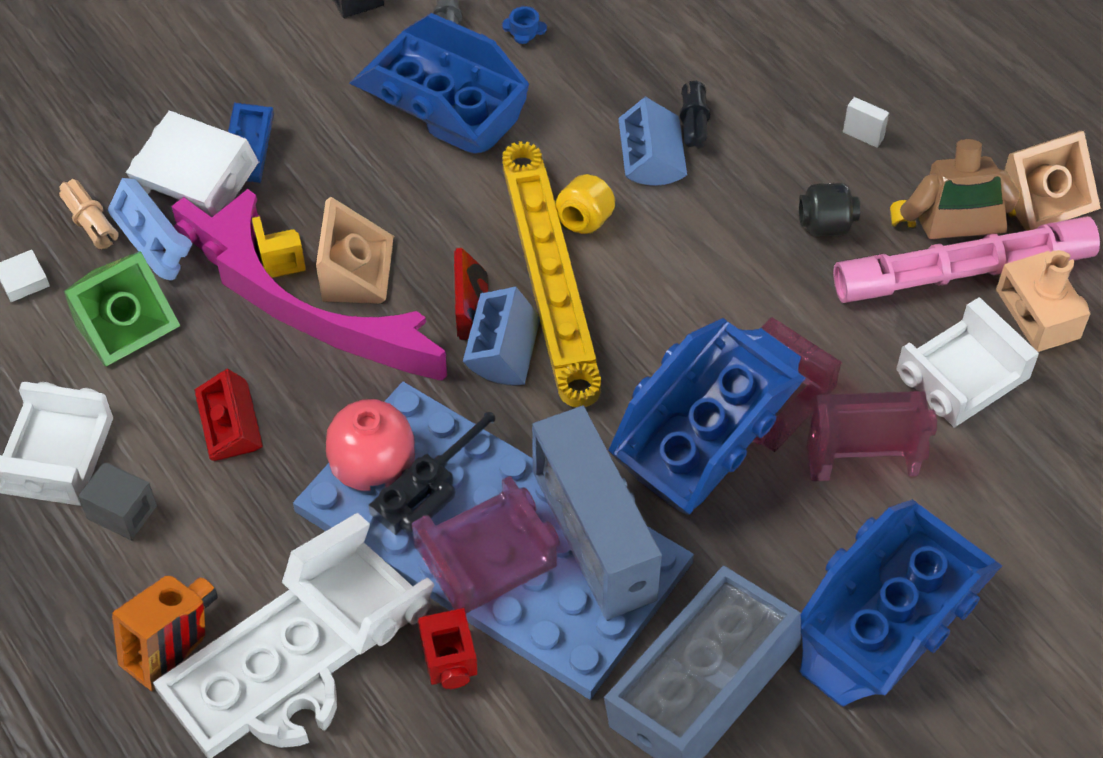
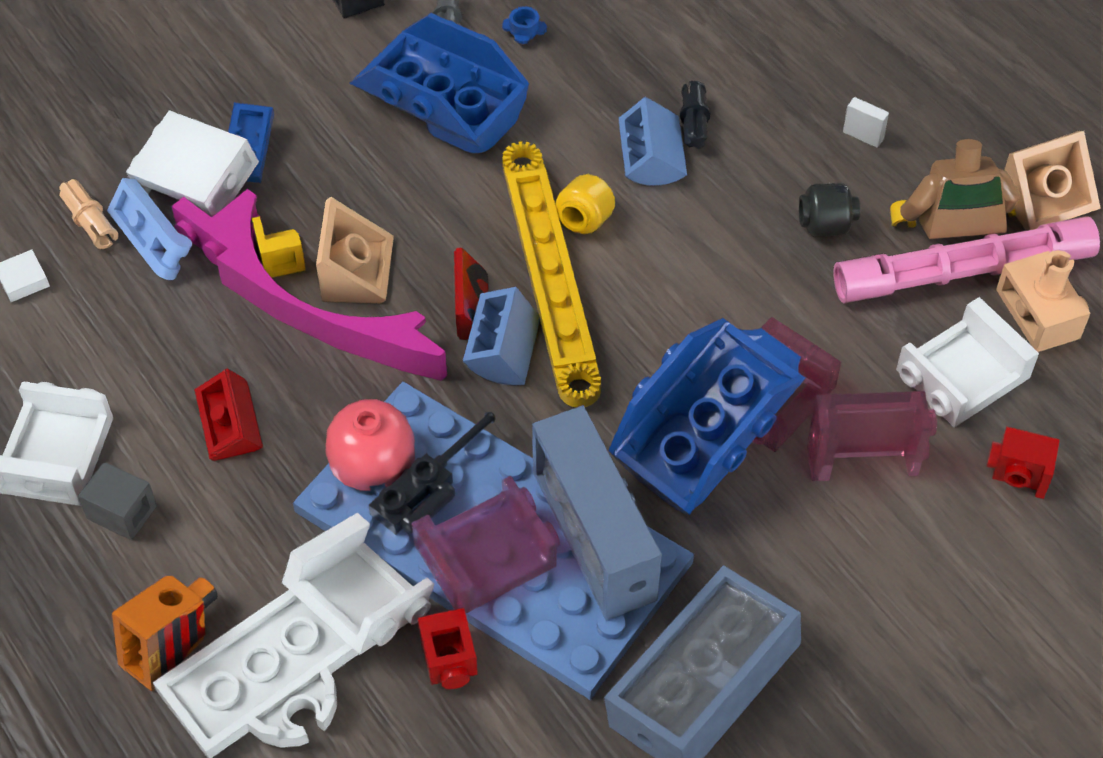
(120, 308): bright green slope -> none
(889, 602): blue slope -> none
(1024, 460): none -> red brick

